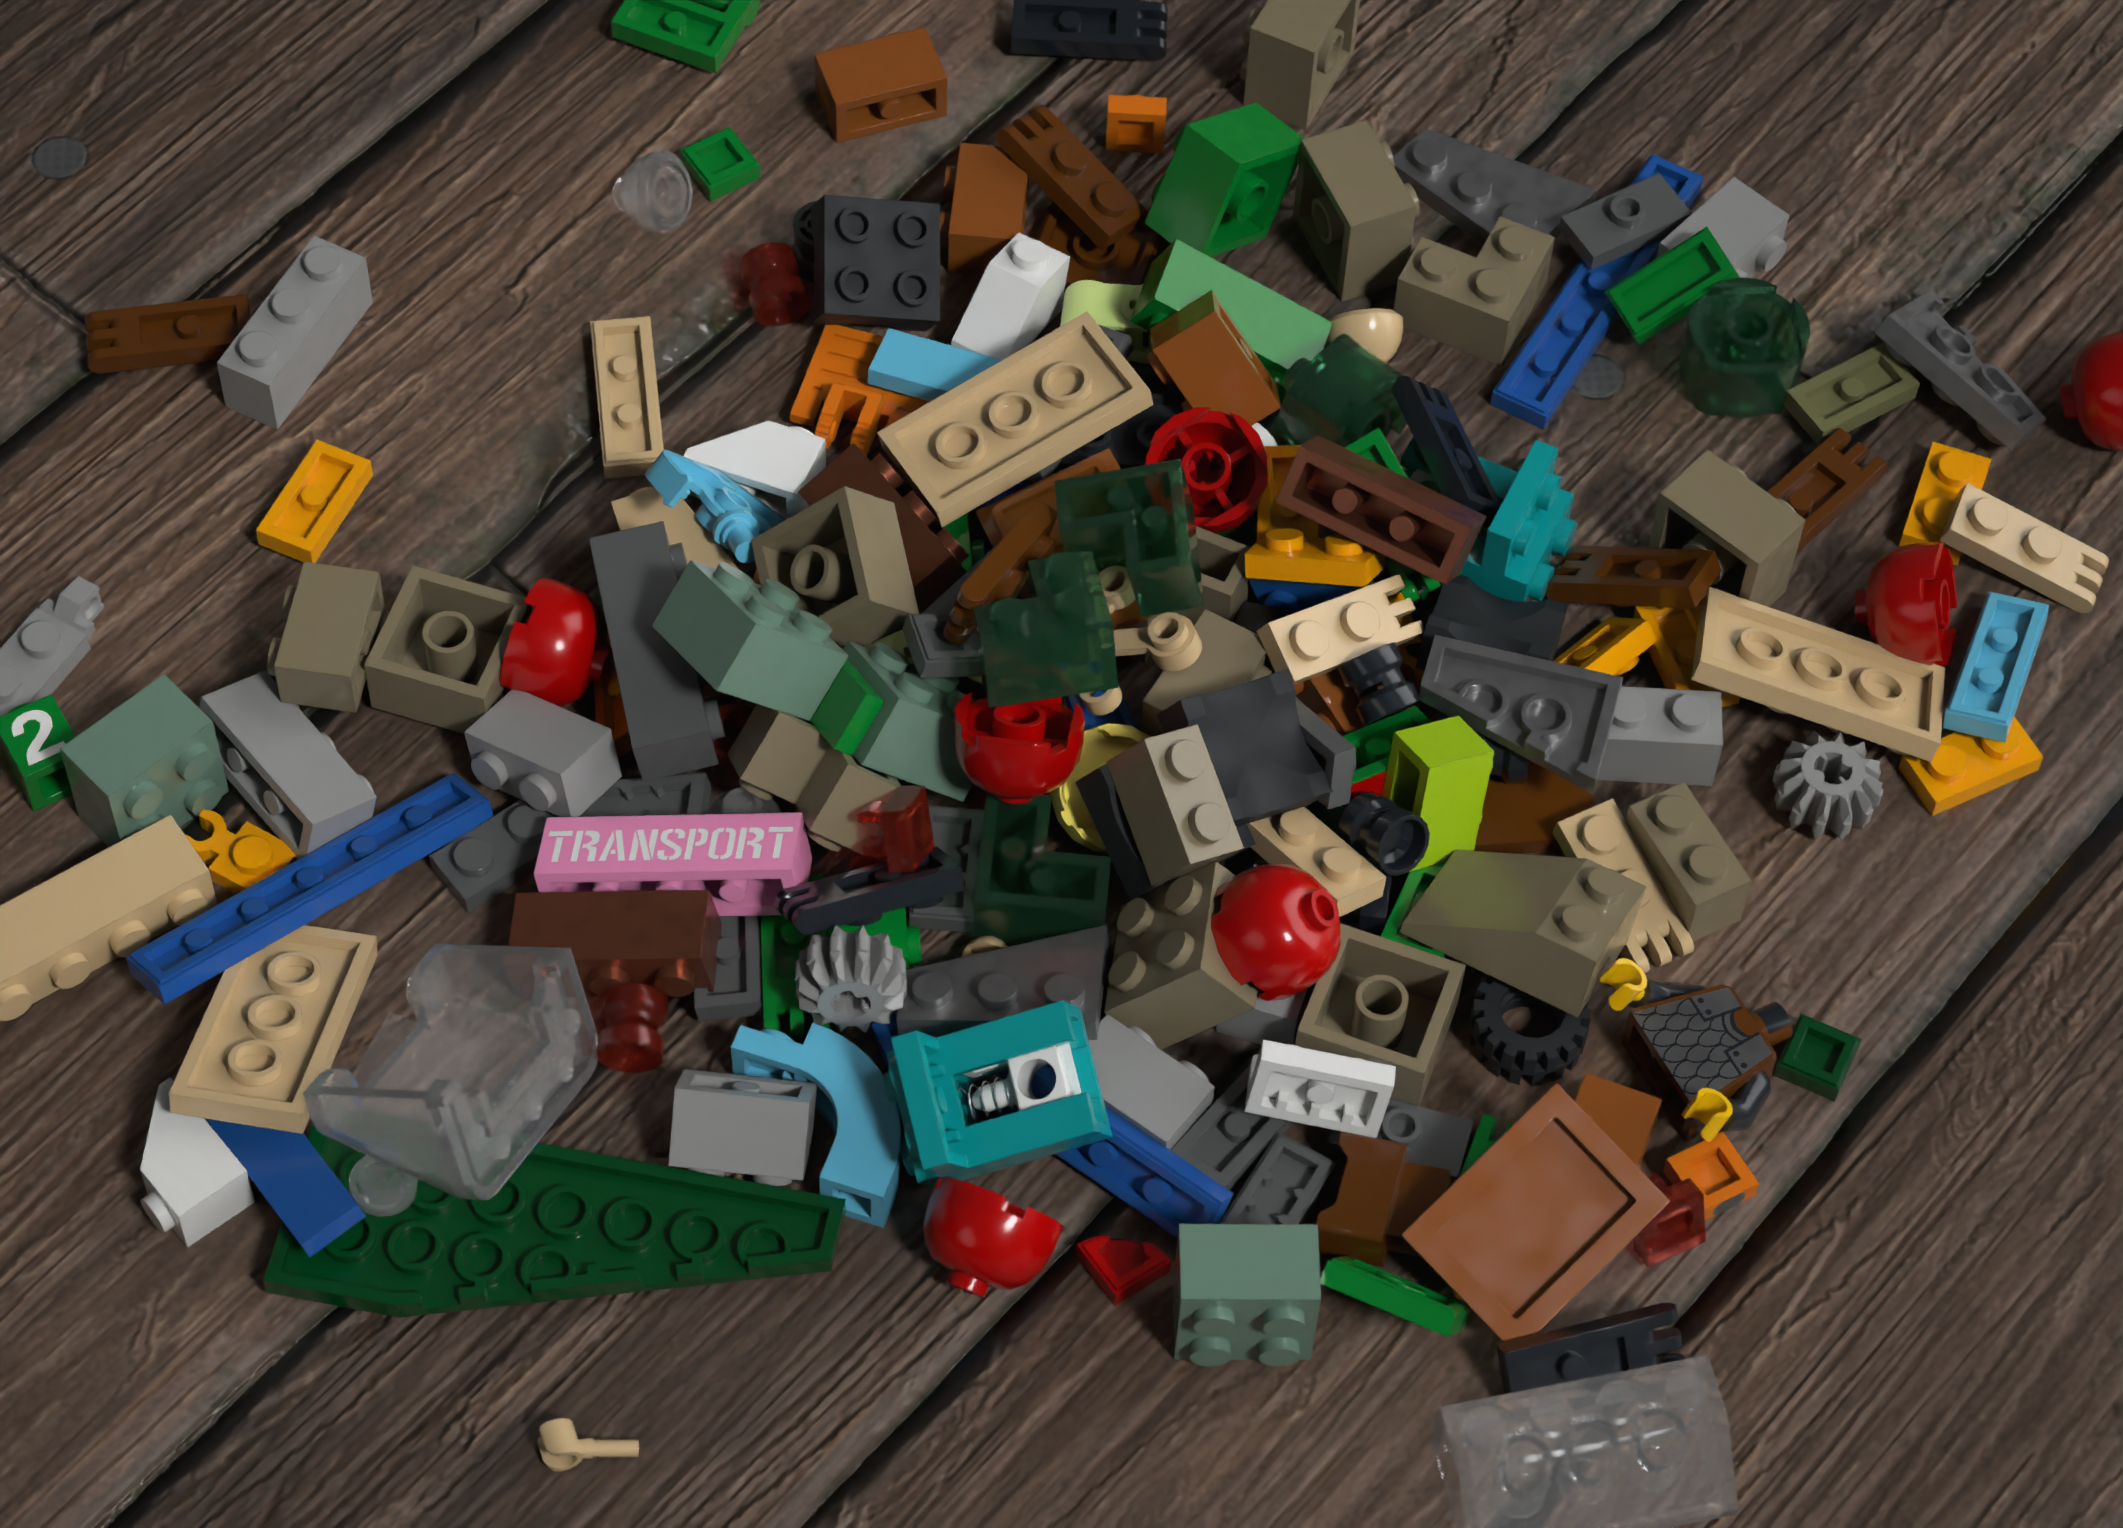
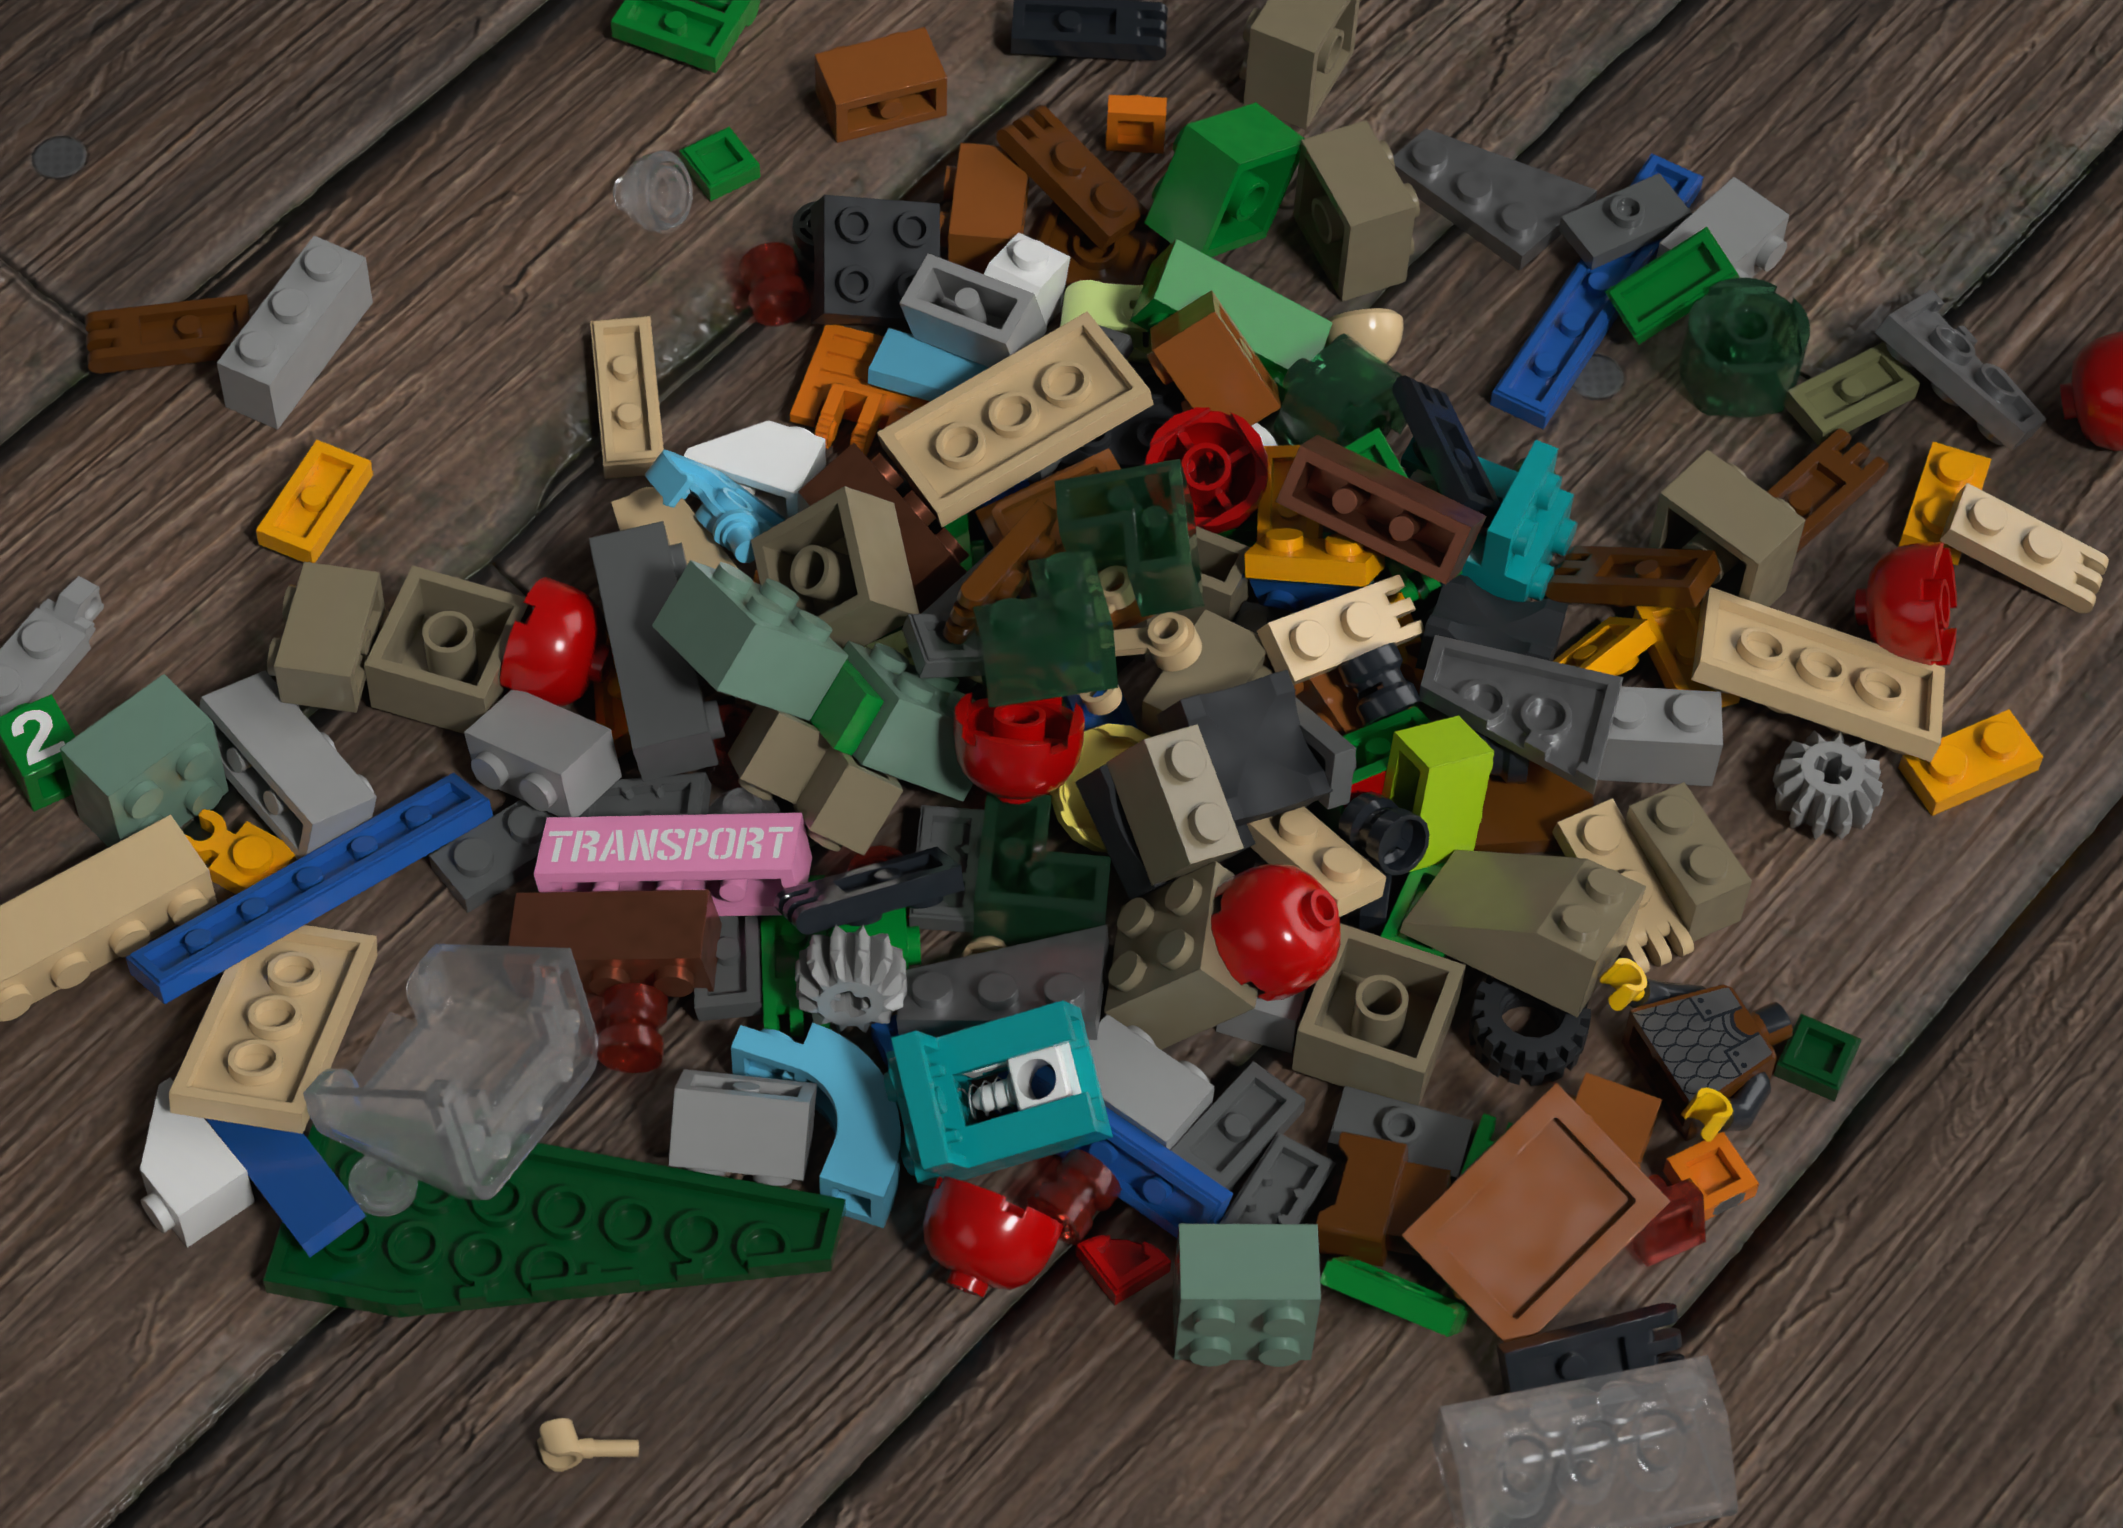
(904, 826): clear red tile -> none
(970, 312): none -> light grey brick
(1076, 1194): none -> clear red wheel
(1319, 1088): white bracket -> none
(1475, 300): dark tan brick -> none
(1996, 666): medium azure tile -> none

